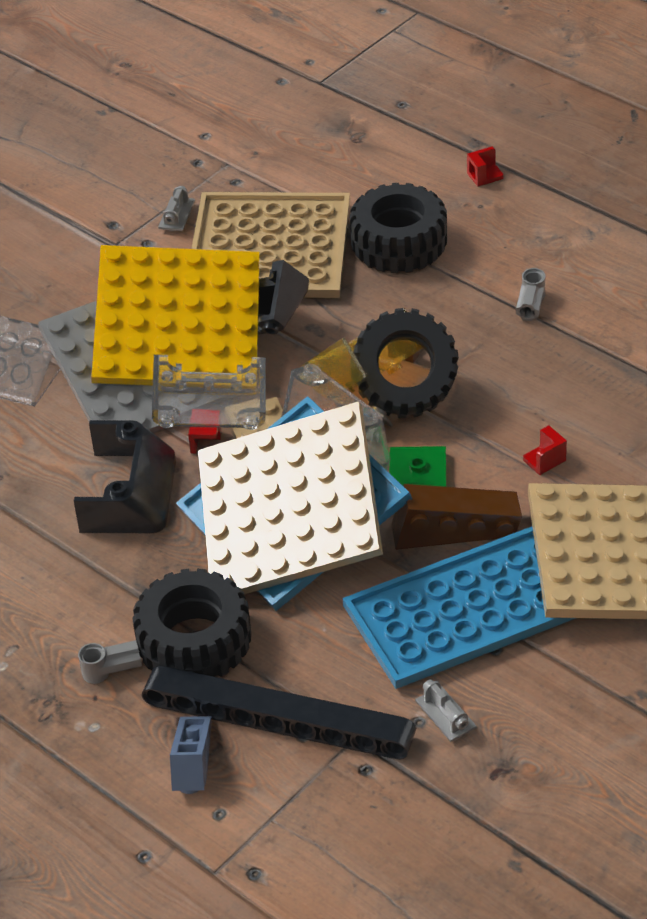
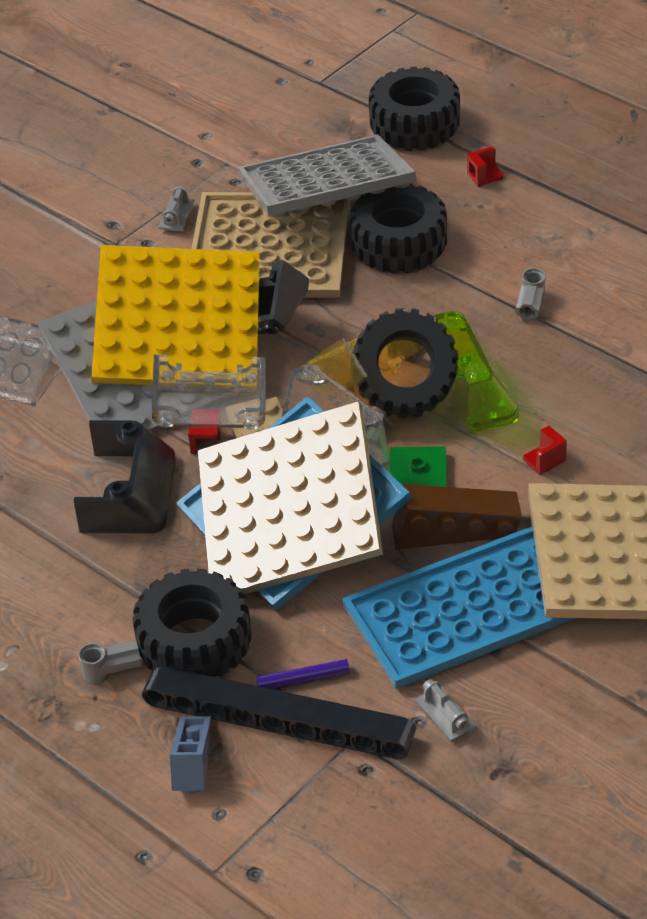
(304, 674): none -> dark purple piece
(326, 175): none -> light grey plate
(414, 108): none -> black tyre
(489, 396): none -> clear neon green windscreen

